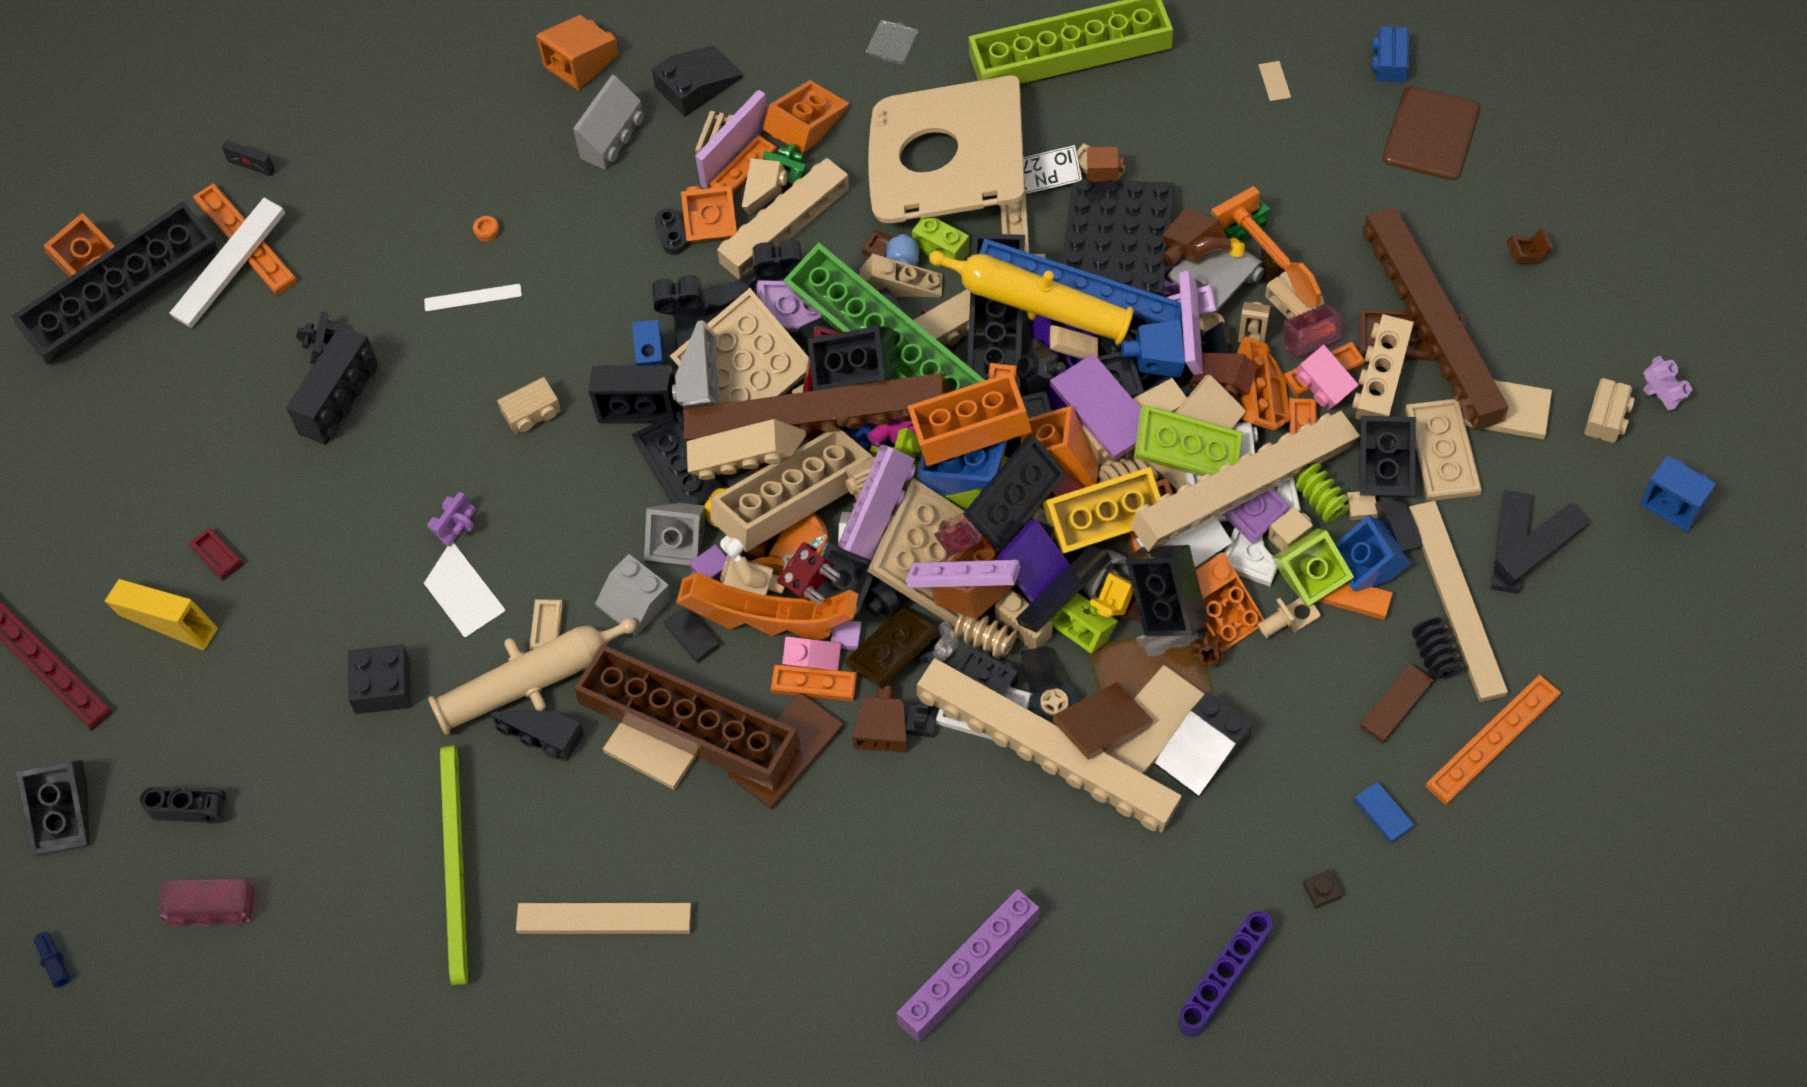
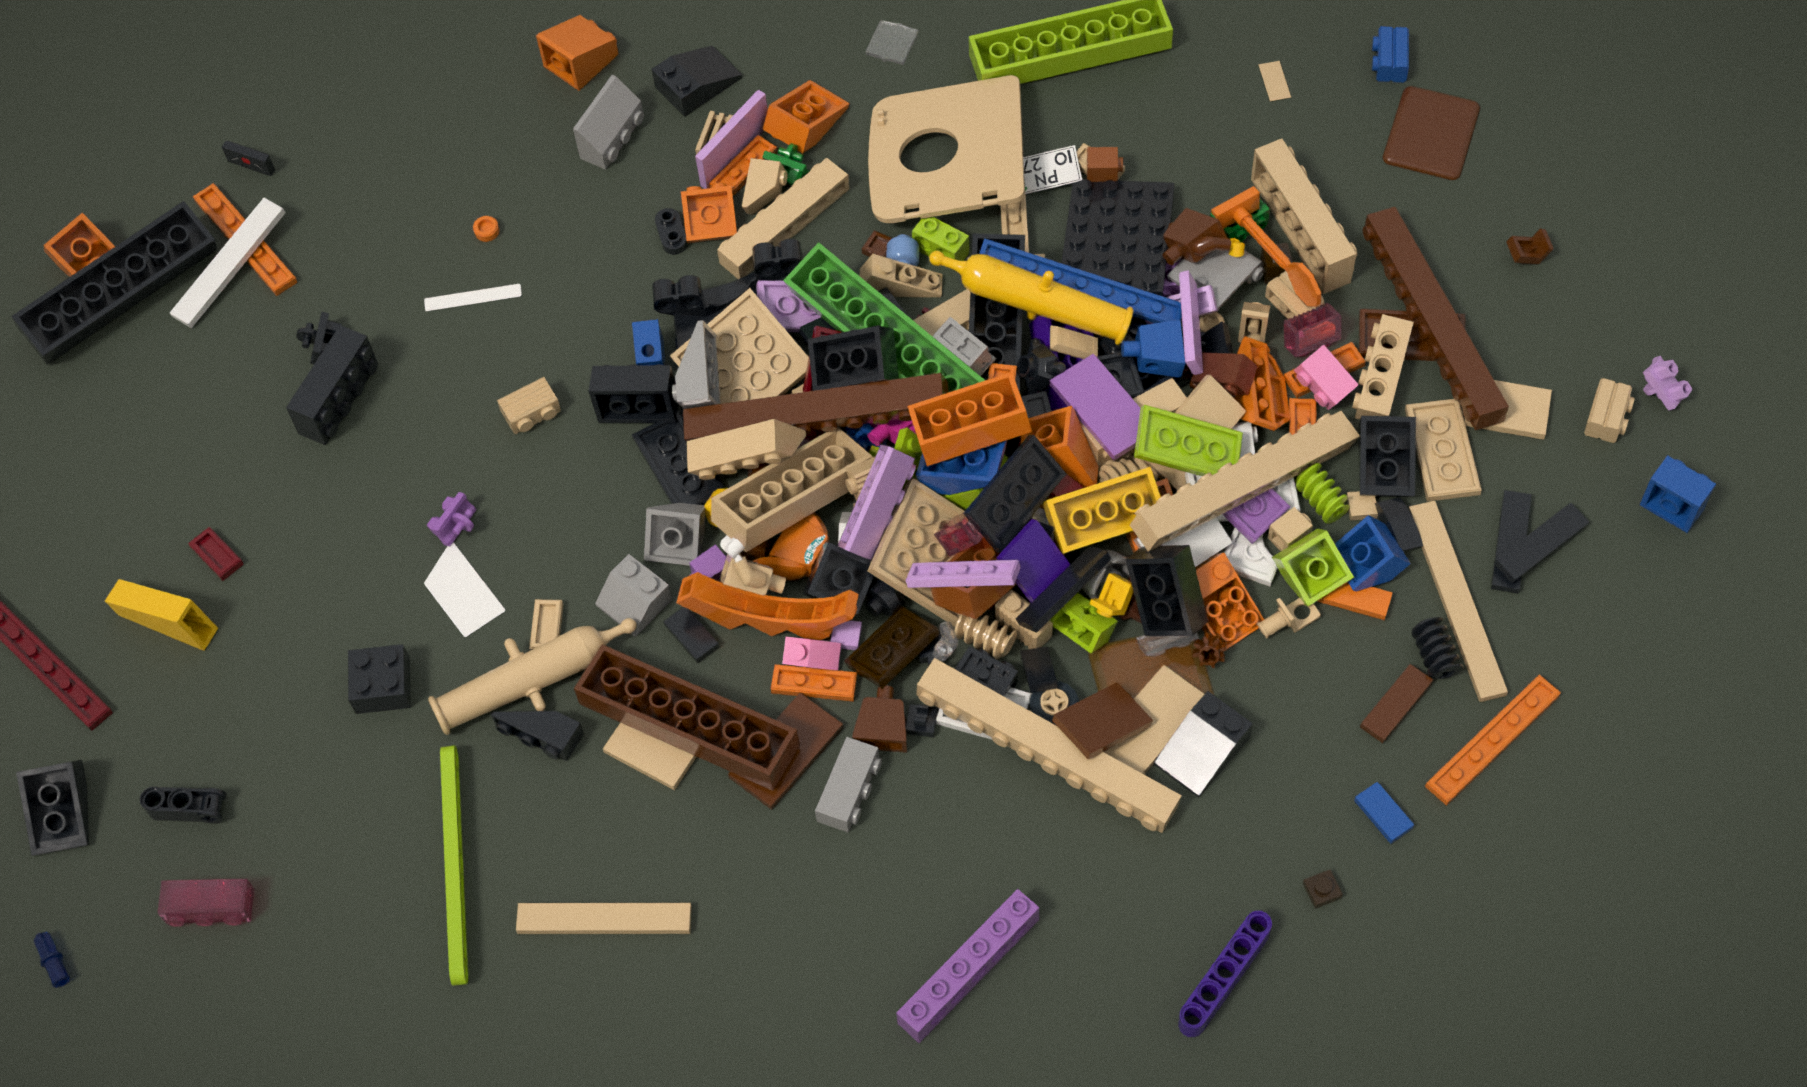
(806, 572): dark red piece -> none
(848, 785): none -> light grey brick
(964, 346): none -> light grey hinge
(1303, 215): none -> tan brick

